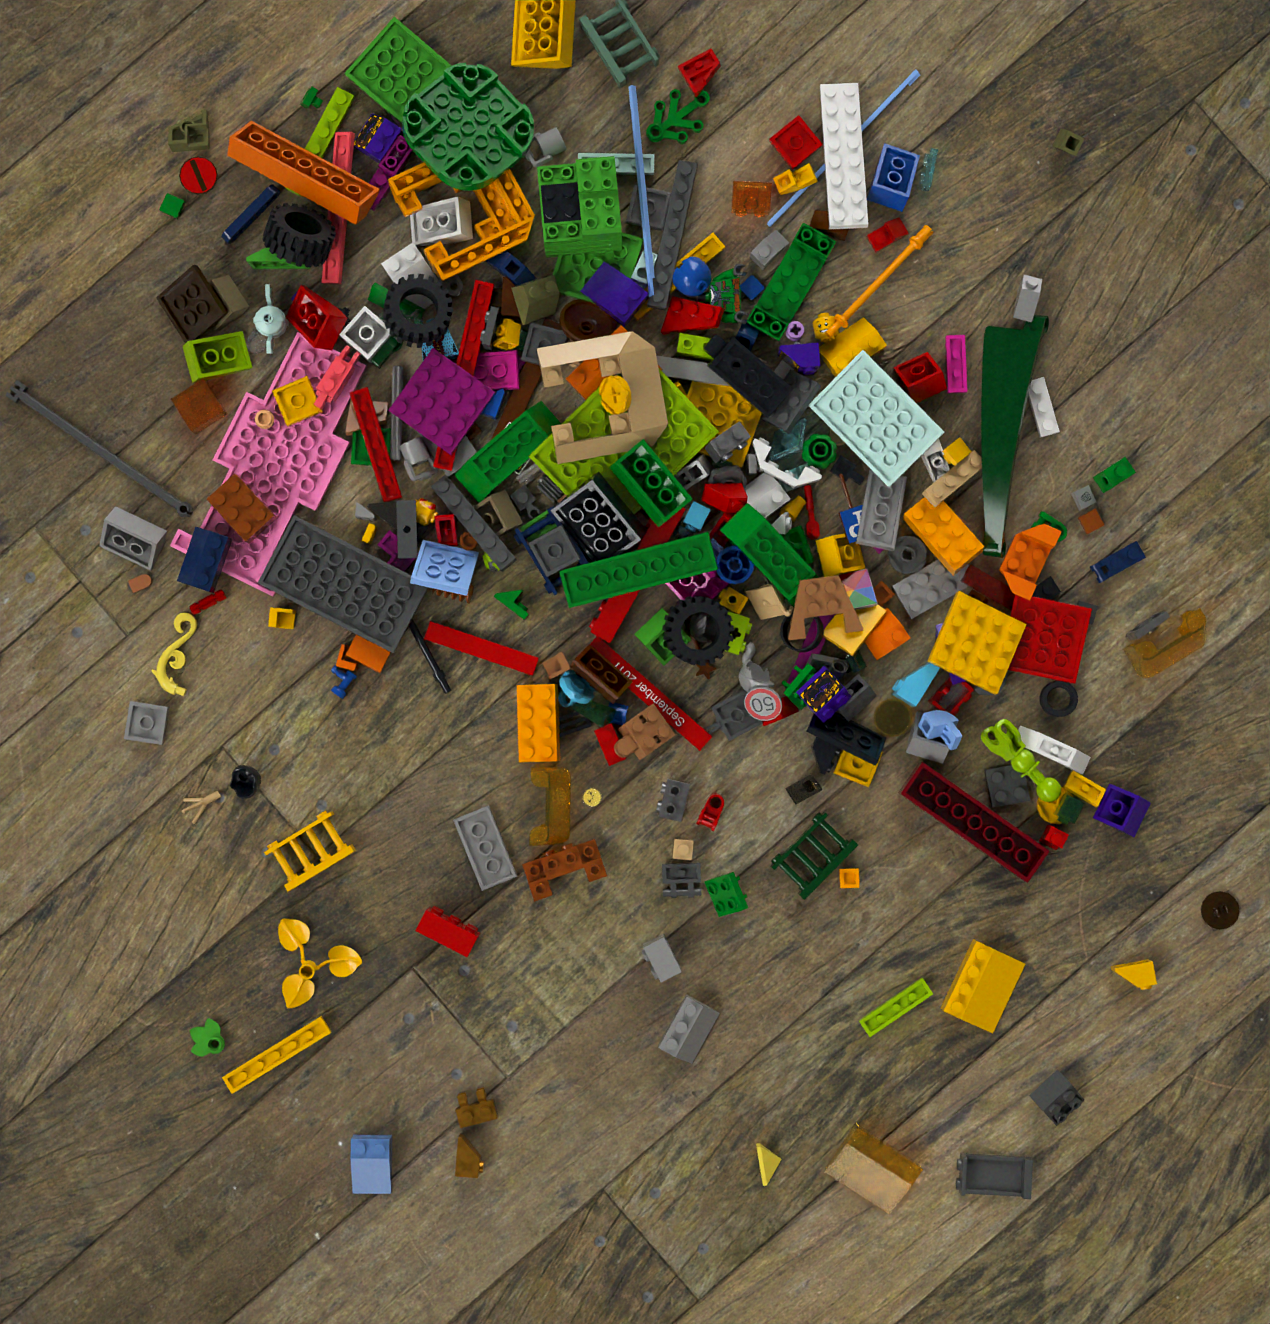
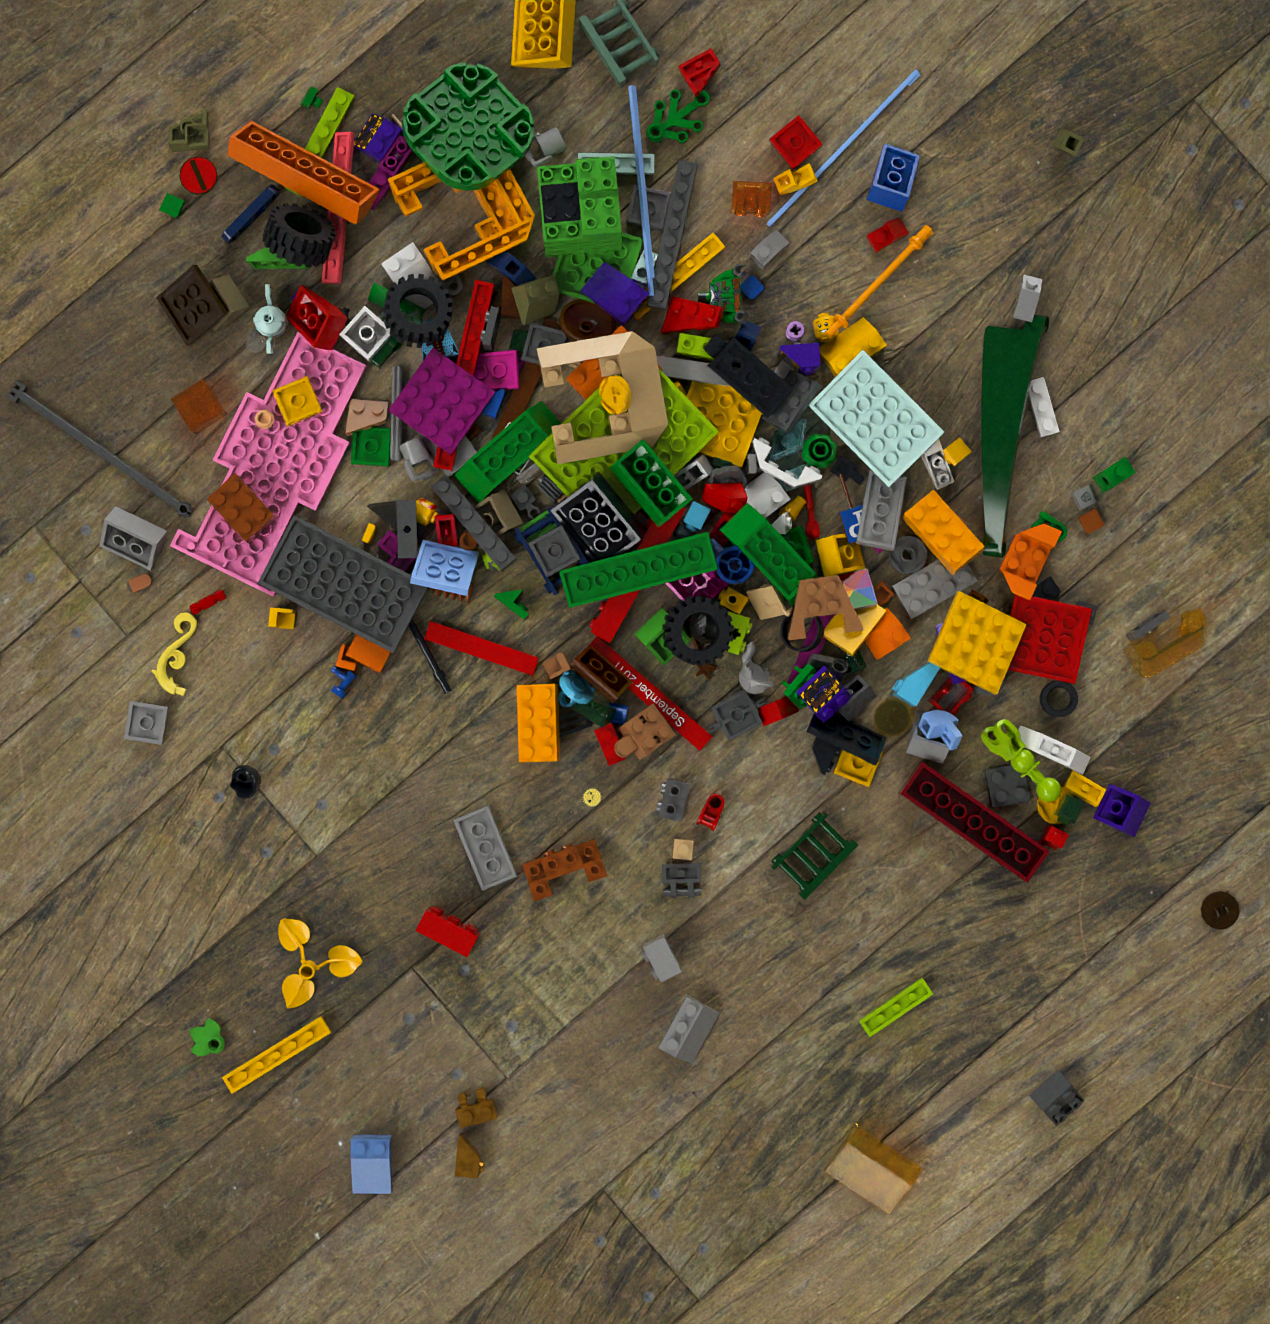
(201, 801): tan plant -> none
(204, 559): dark blue slope -> none
(217, 356): lime slope -> none
(309, 869): yellow fence -> none
(335, 378): coral hinge -> none
(364, 514): light grey slope -> none
(375, 444): red tile -> none
(396, 68): bright green plate -> none
(442, 221): white slope -> none
(507, 335): yellow brick -> none
(558, 802): clear yellow windscreen -> none
(692, 277): blue cylinder -> none
(726, 894): green plate -> none
(727, 442): flat silver brick -> none
(763, 703): piece -> none
(768, 1163): light yellow slope -> none
(791, 282): green slope -> none
(803, 788): clear smoke slope -> none
(821, 223): reddish brown slope -> none
(843, 156): white plate -> none
(849, 877): light orange plate -> none
(920, 377): red slope -> none
(927, 176): clear light blue plate -> none
(953, 479): tan plate -> none
(956, 364): dark pink plate -> none
(982, 986): yellow slope -> none
(988, 586): clear red tile -> none
(994, 1175): dark grey panel -> none
(1118, 561): dark blue plate -> none
(1137, 973): yellow slope -> none

